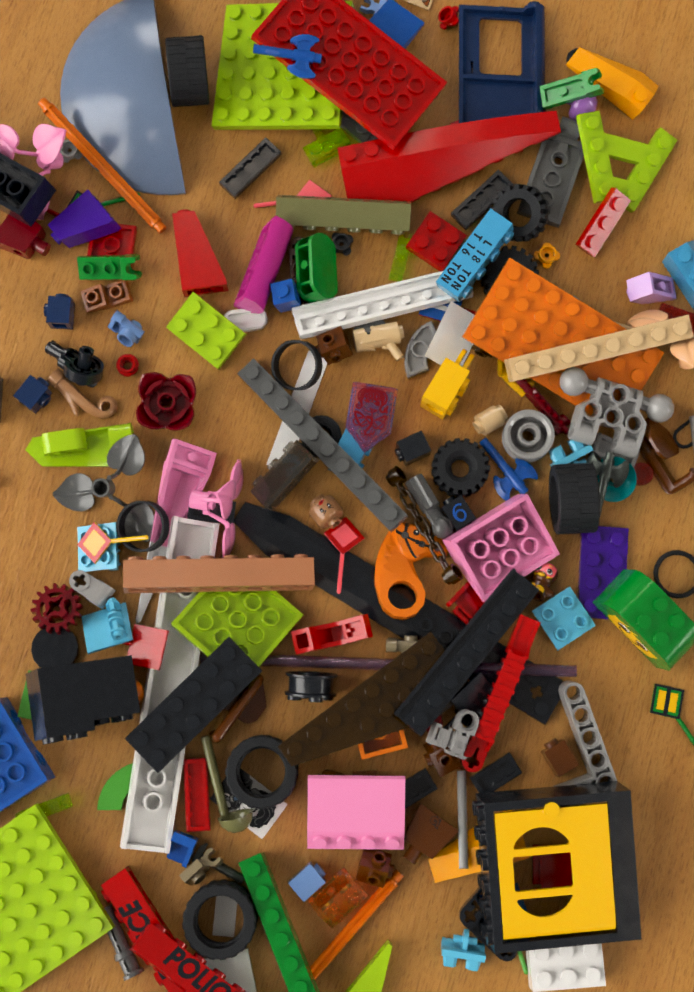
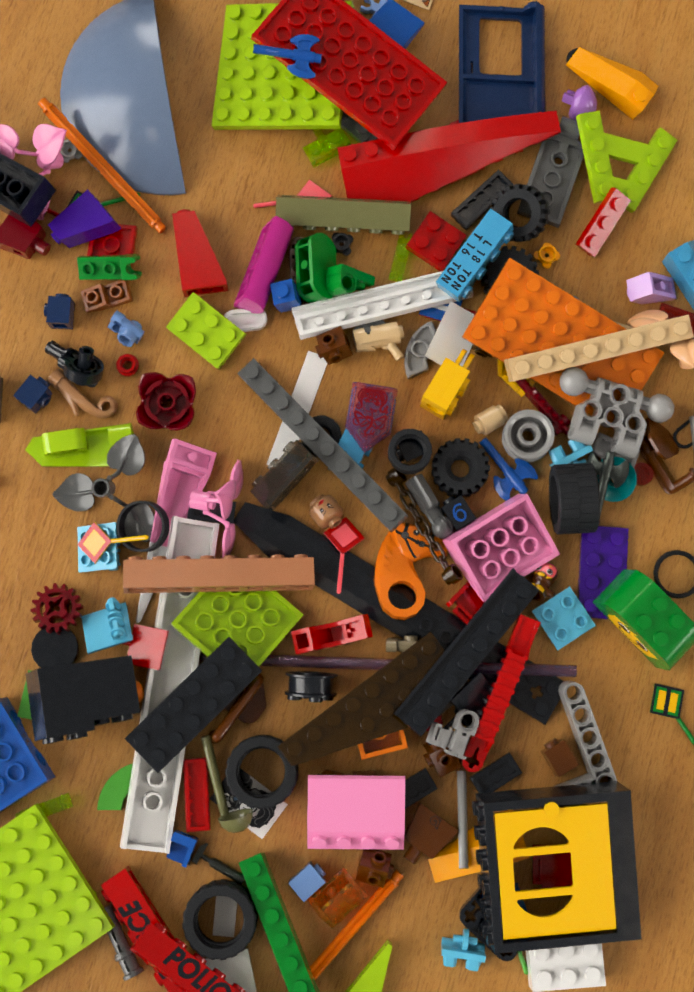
(94, 590): light grey piece -> none
(187, 71): black tyre -> none
(196, 871): dark tan plate -> none
(250, 168): black plate -> none
(275, 365): black tyre -> none
(345, 280): none -> green plate
(406, 434): none -> black tyre
(448, 16): red plate -> none
(571, 89): plate -> none

